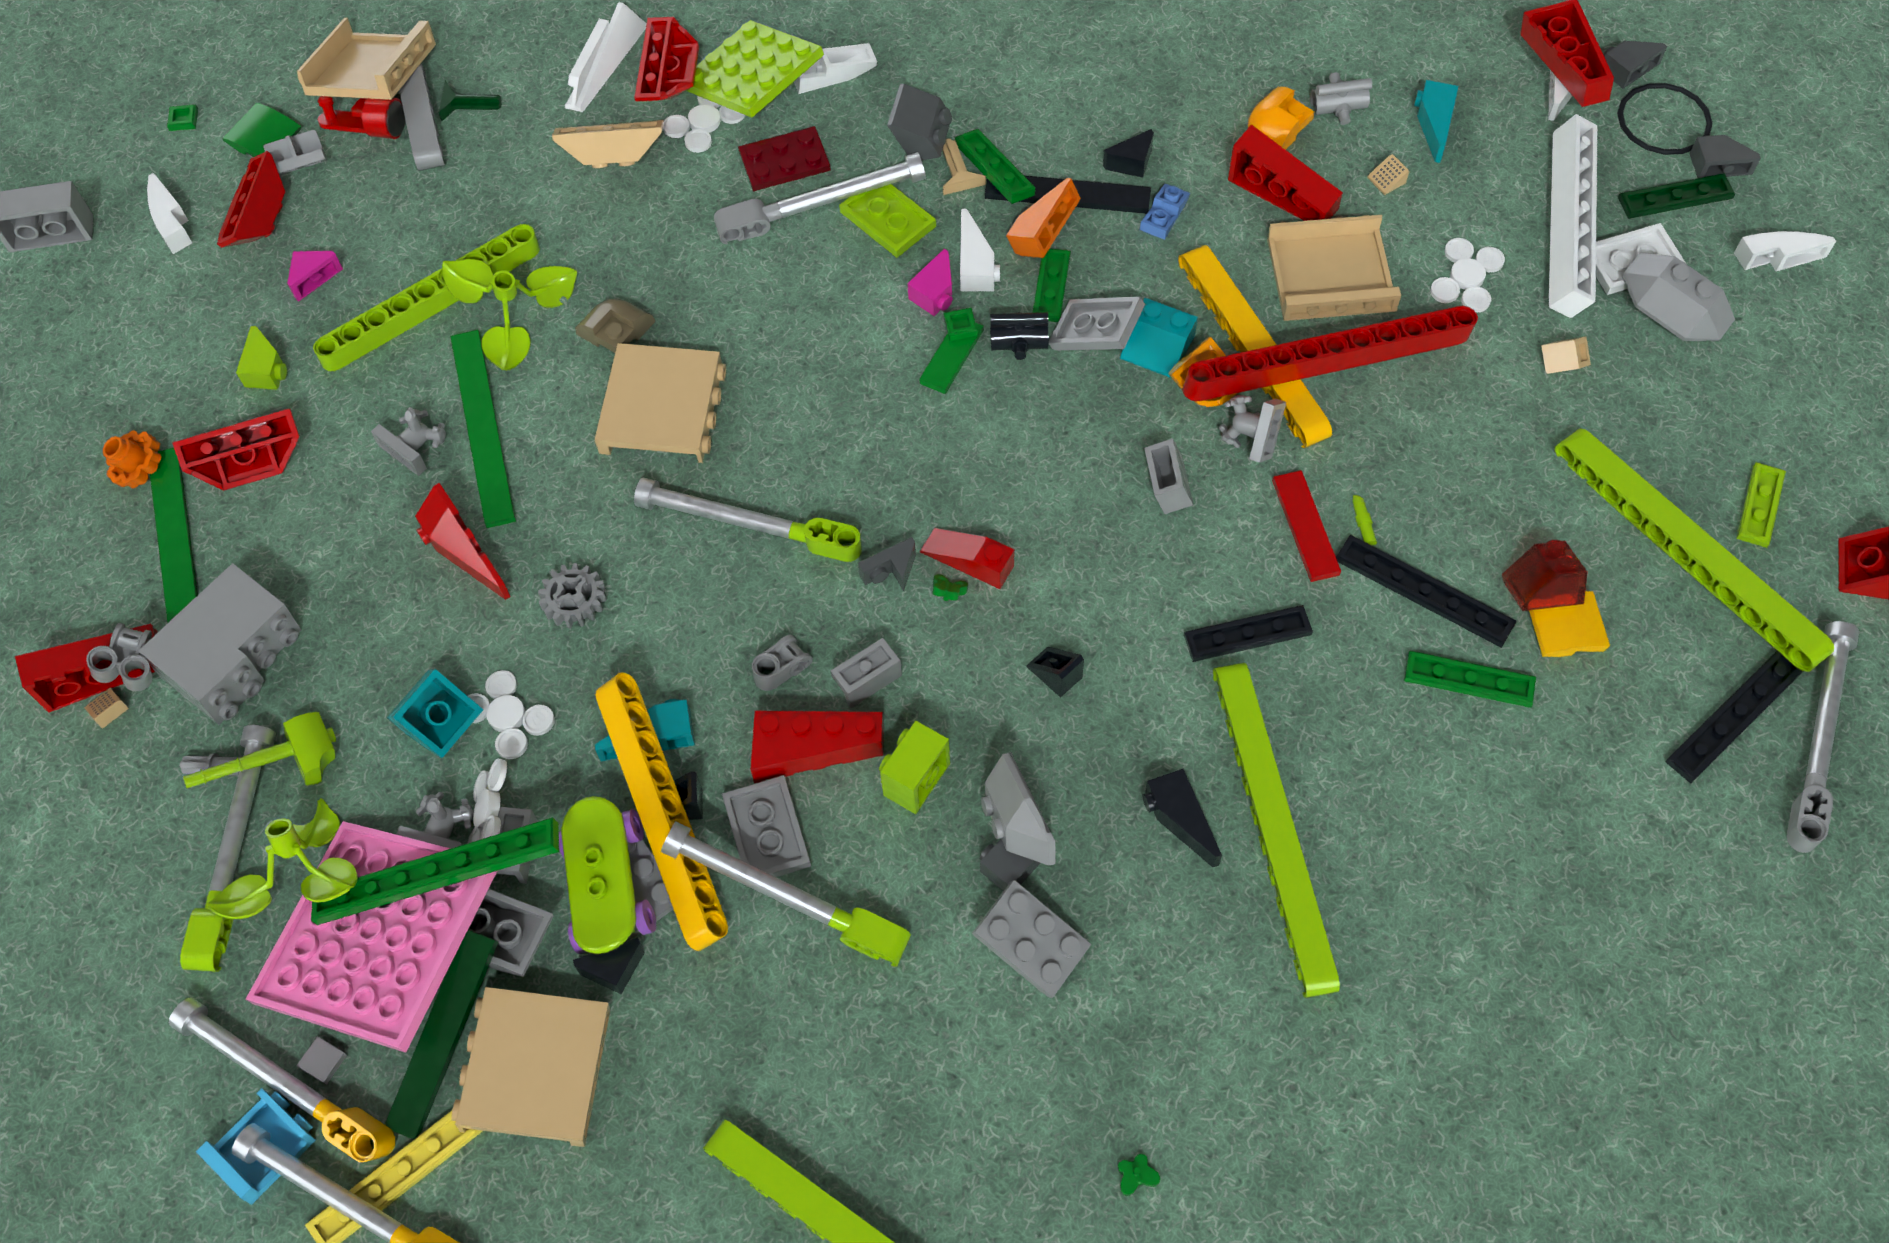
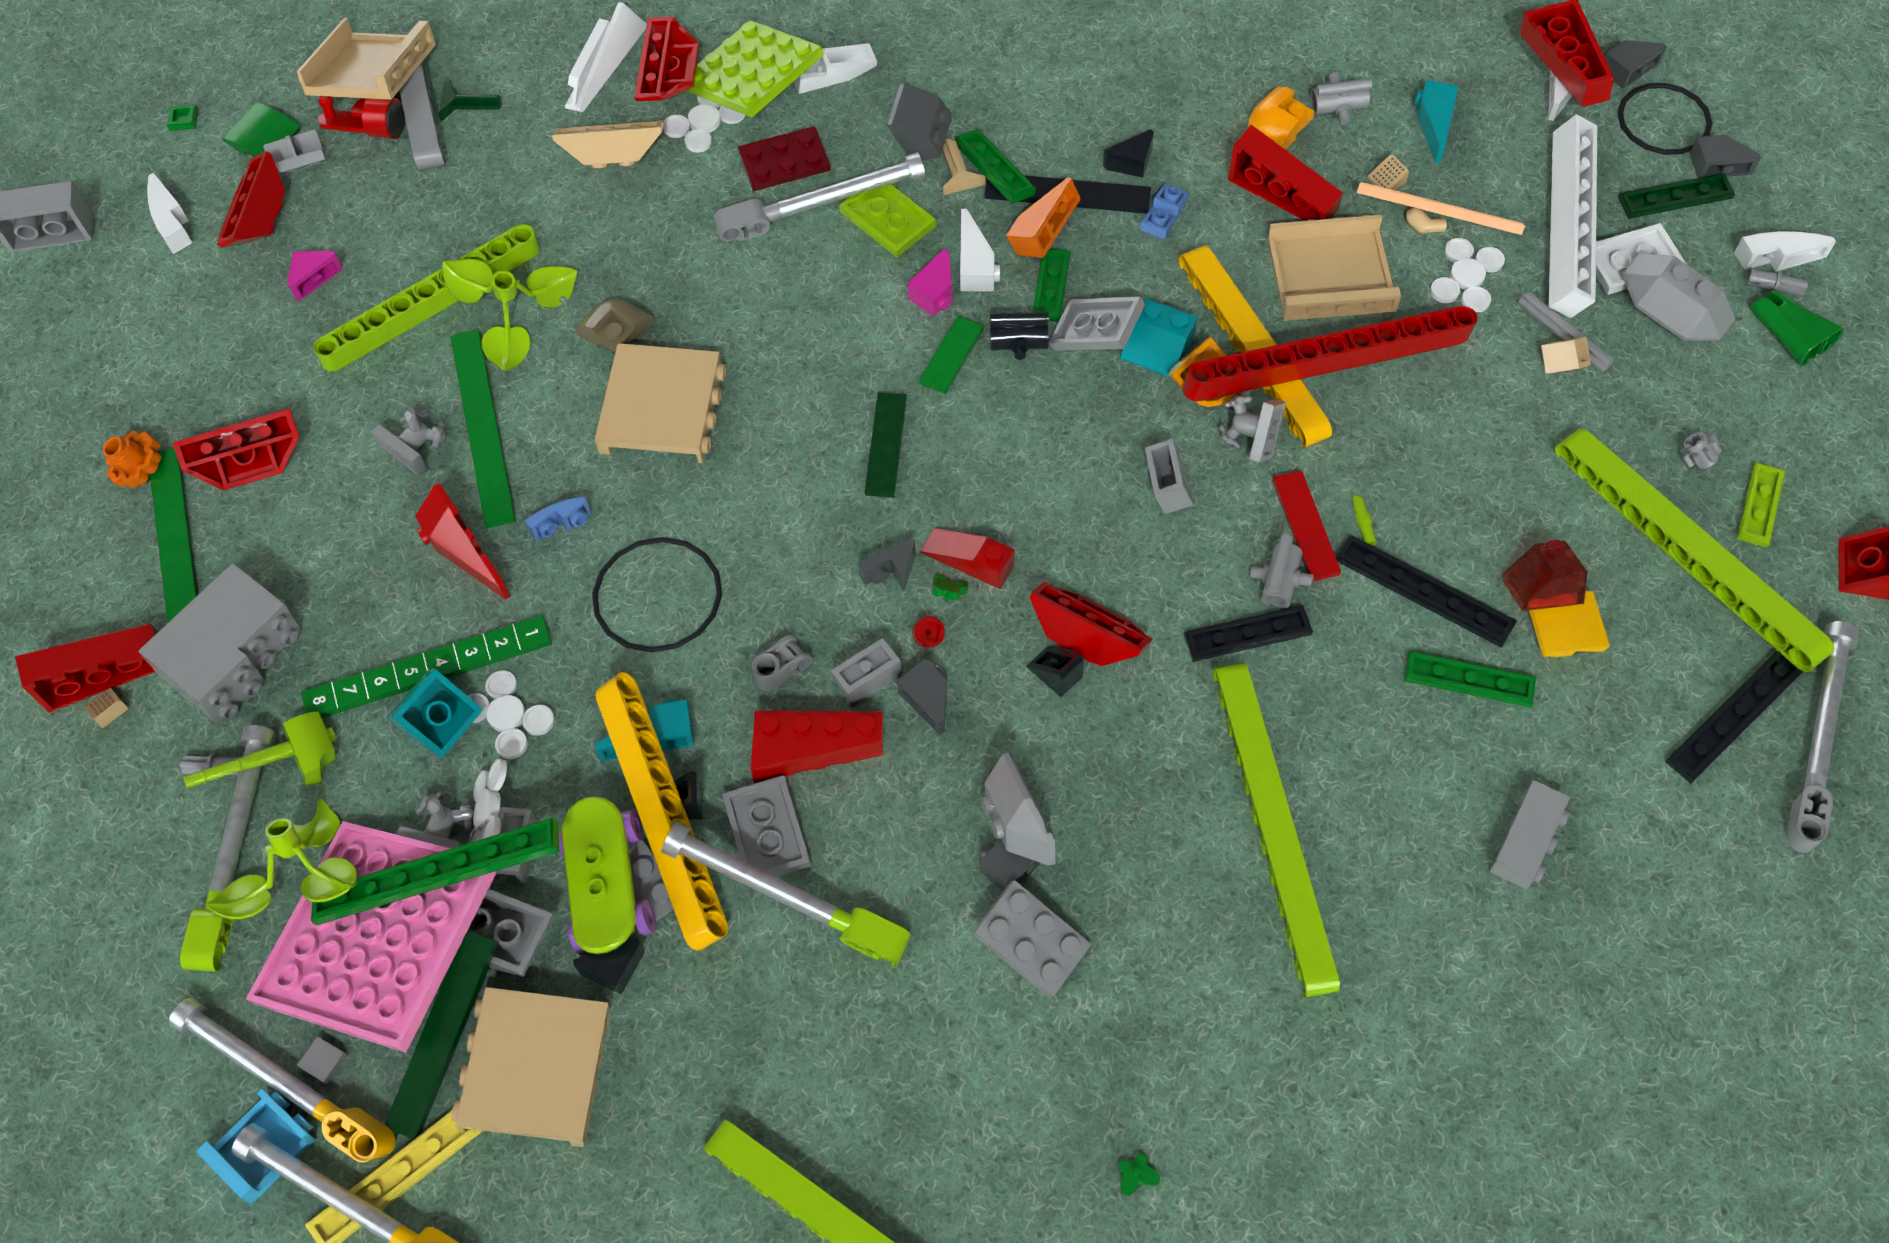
(124, 657): light grey piece -> none
(260, 363): lime slope -> none
(448, 660): none -> green tile
(568, 513): none -> medium blue slope
(572, 607): light grey gear -> none
(664, 647): none -> black piece
(820, 534): piece -> none
(886, 445): none -> dark green tile
(914, 766): lime brick -> none
(926, 693): none -> dark grey slope
(928, 632): none -> red tile
(960, 324): green tile -> none
(1086, 626): none -> red wedge
(1181, 814): black slope -> none
(1282, 574): none -> light grey pin
(1423, 223): none -> tan arm
(1441, 208): none -> light nougat tile
(1531, 835): none -> light grey brick
(1563, 329): none -> light grey axle
(1701, 450): none -> light grey gear
(1777, 281): none -> light grey axle
(1795, 326): none -> green piece

